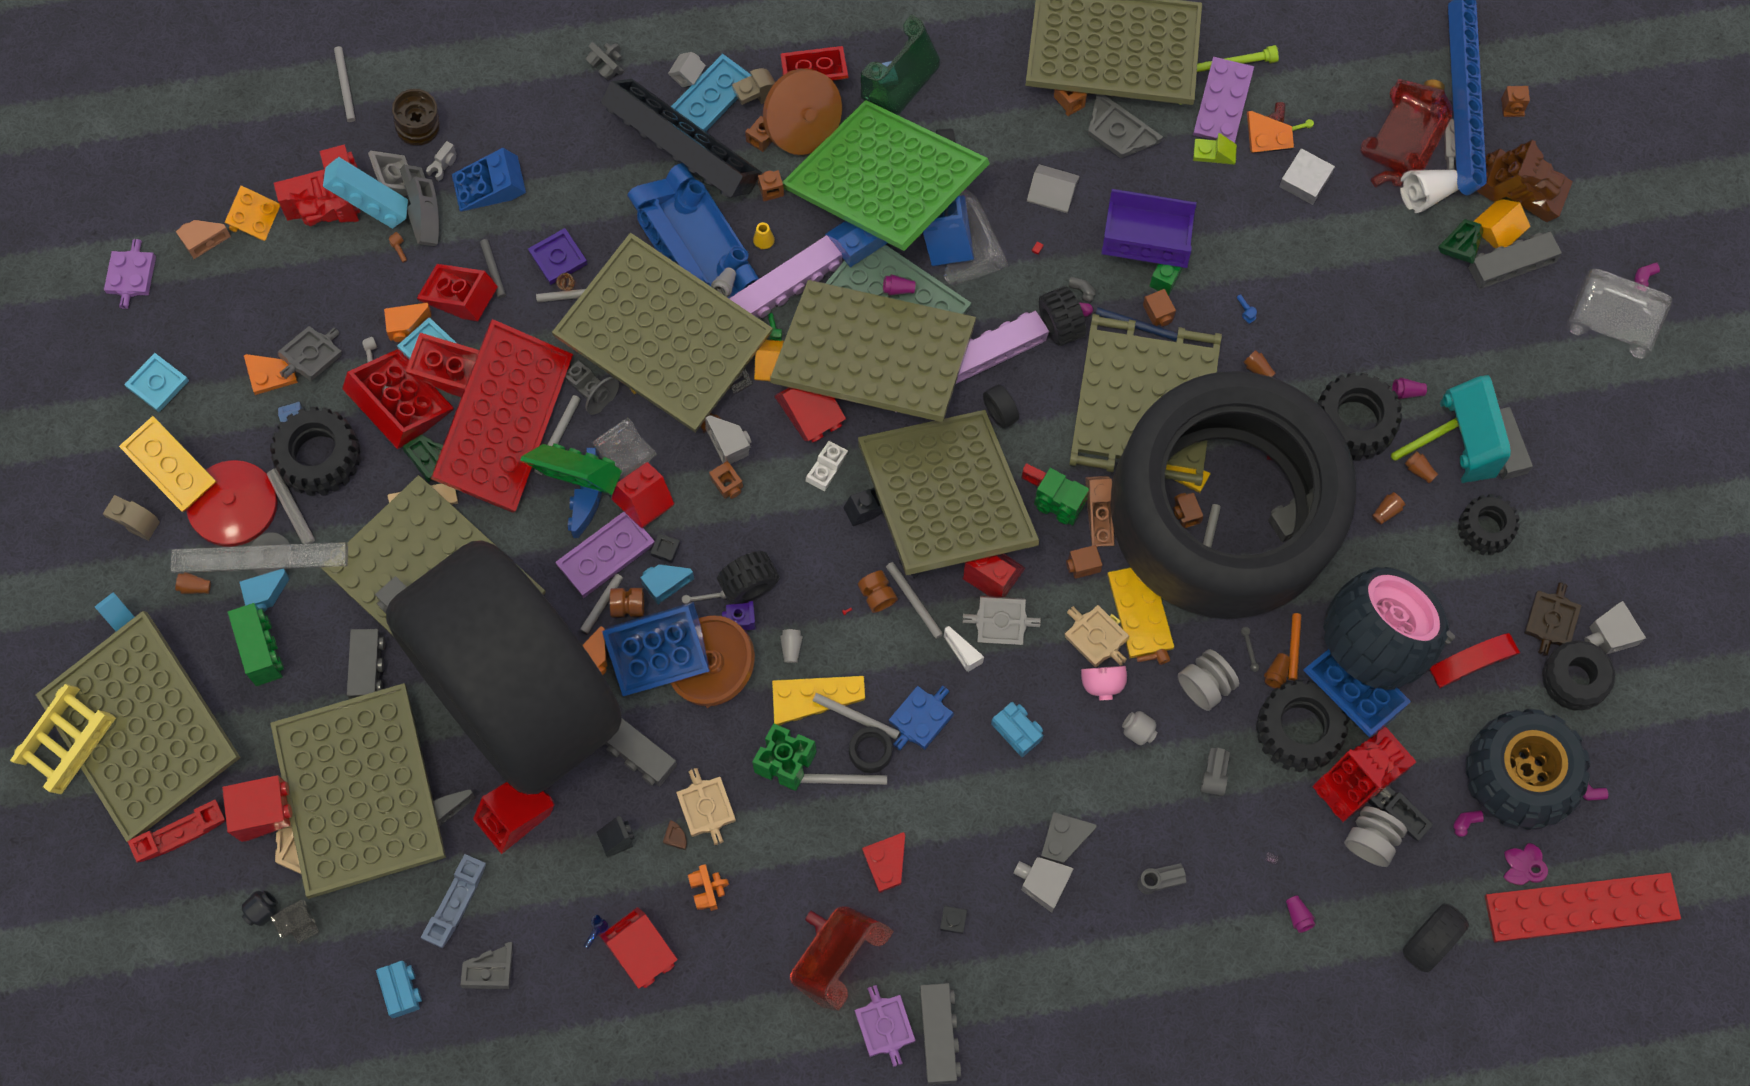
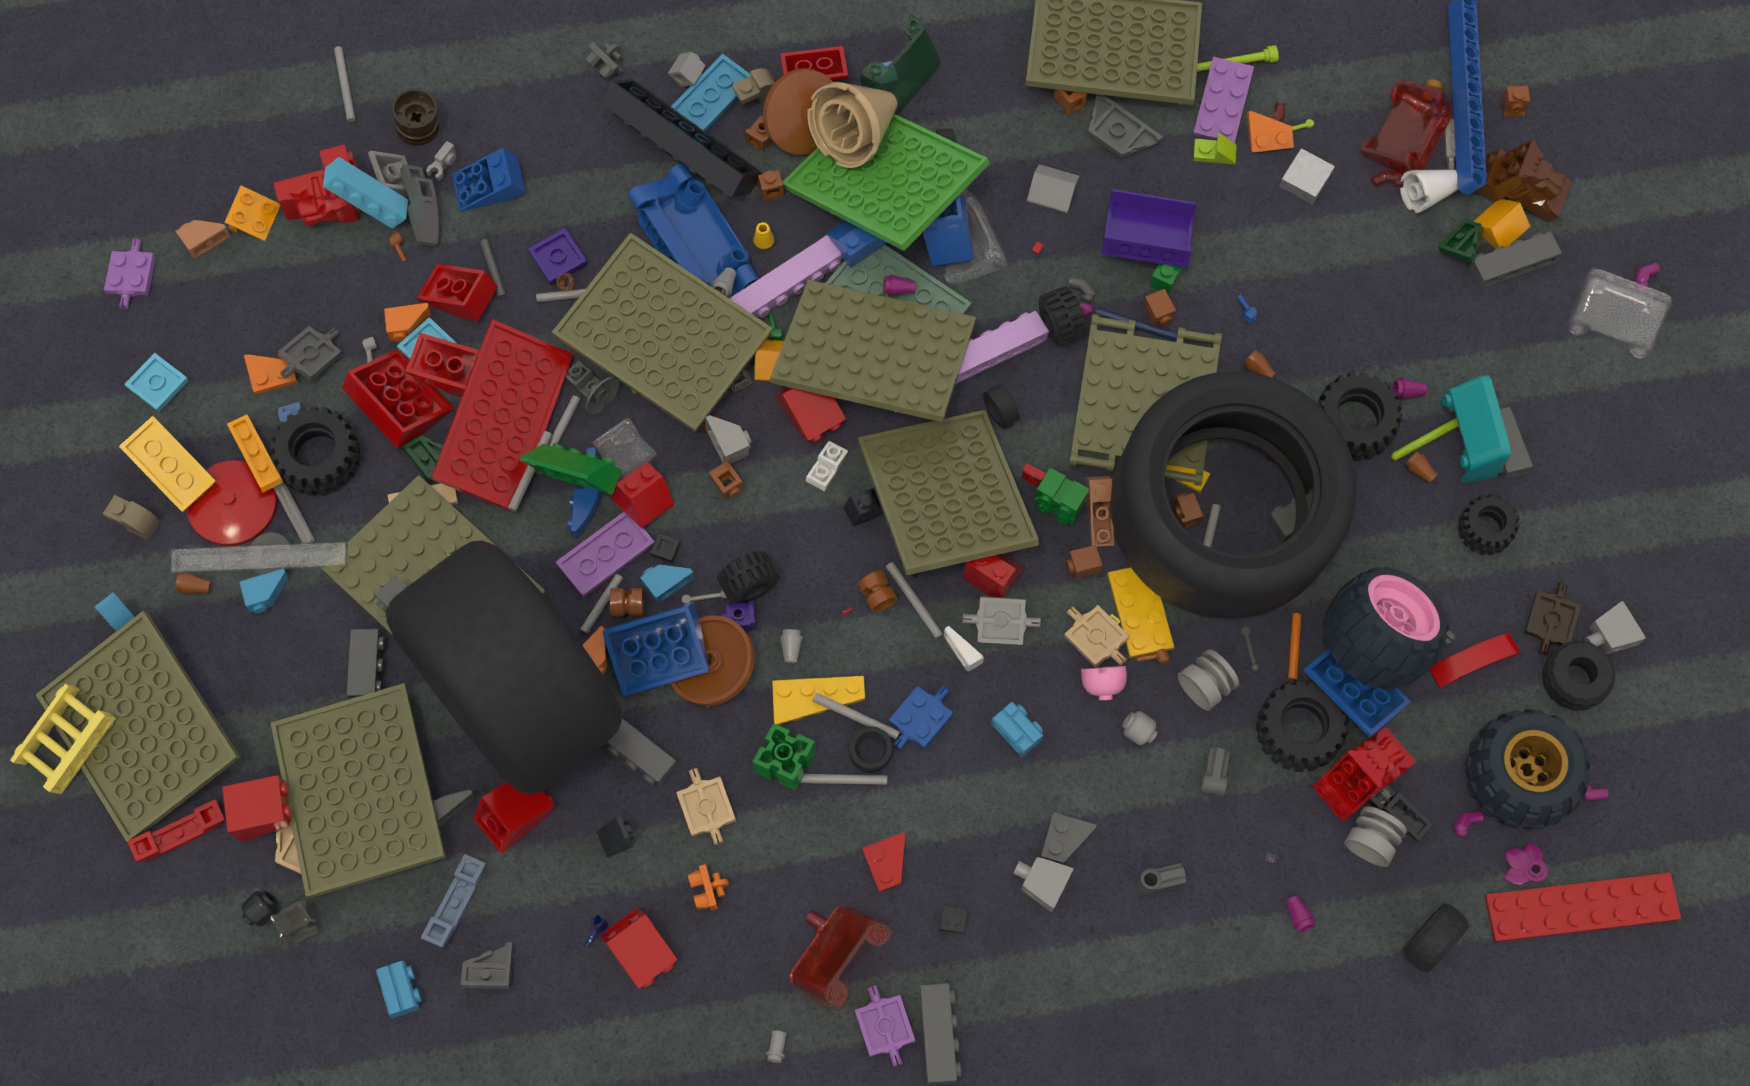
(255, 453): none -> light orange plate
(256, 644): green brick -> none
(528, 474): none -> light grey bar
(675, 836): reddish brown tile -> none
(776, 1047): none -> light grey pin
(850, 121): none -> tan cone
(1277, 672): dark orange cone -> none
(1388, 508): dark orange cone -> none

